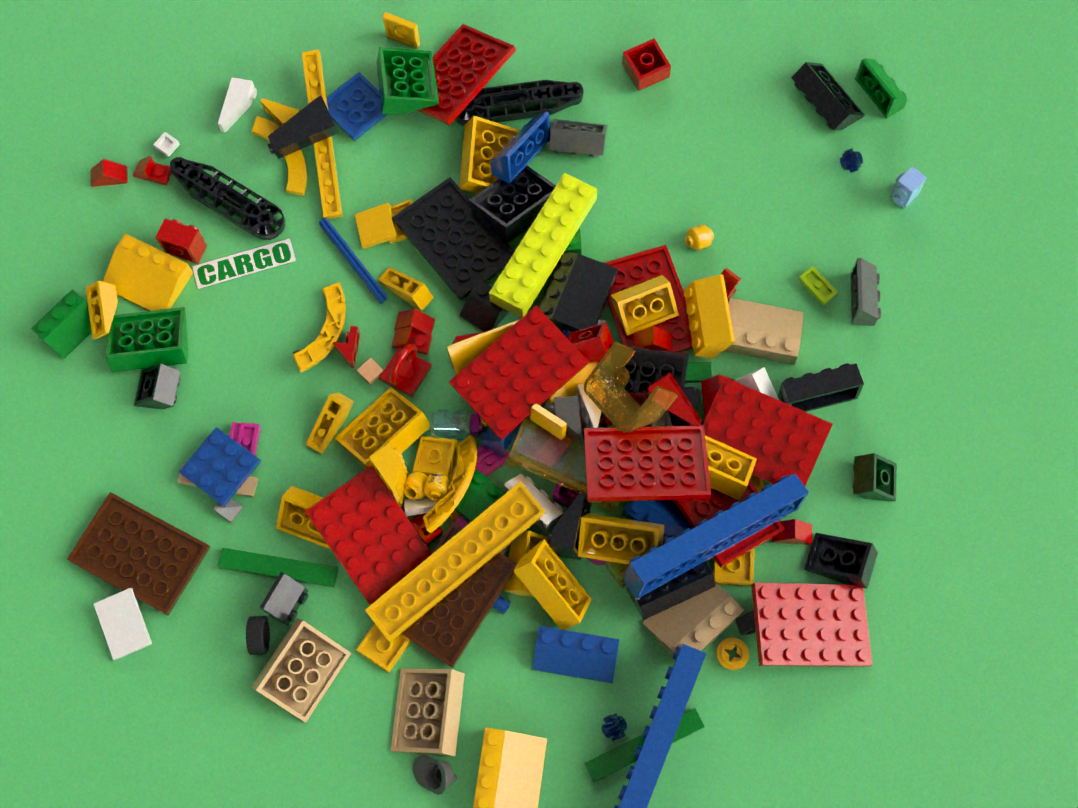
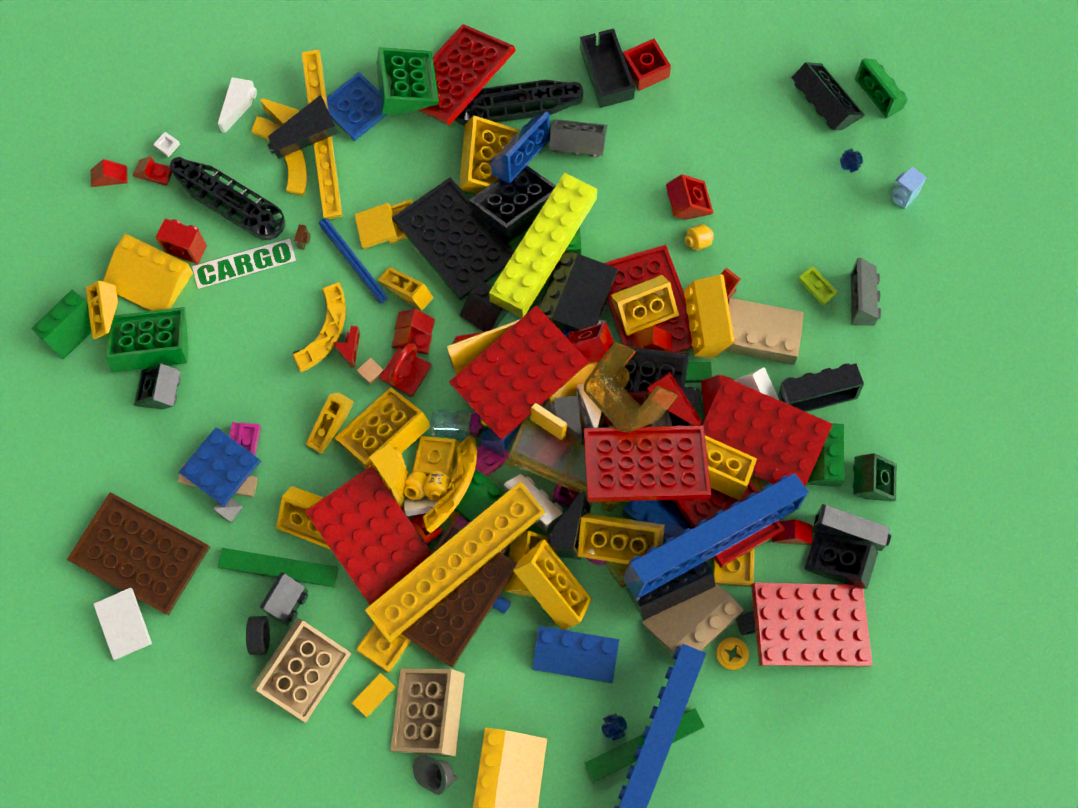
(302, 237): none -> reddish brown plate
(373, 695): none -> yellow tile
(401, 30): yellow tile -> none
(607, 68): none -> black piece
(688, 197): none -> red slope
(830, 463): none -> green slope
(849, 526): none -> slope

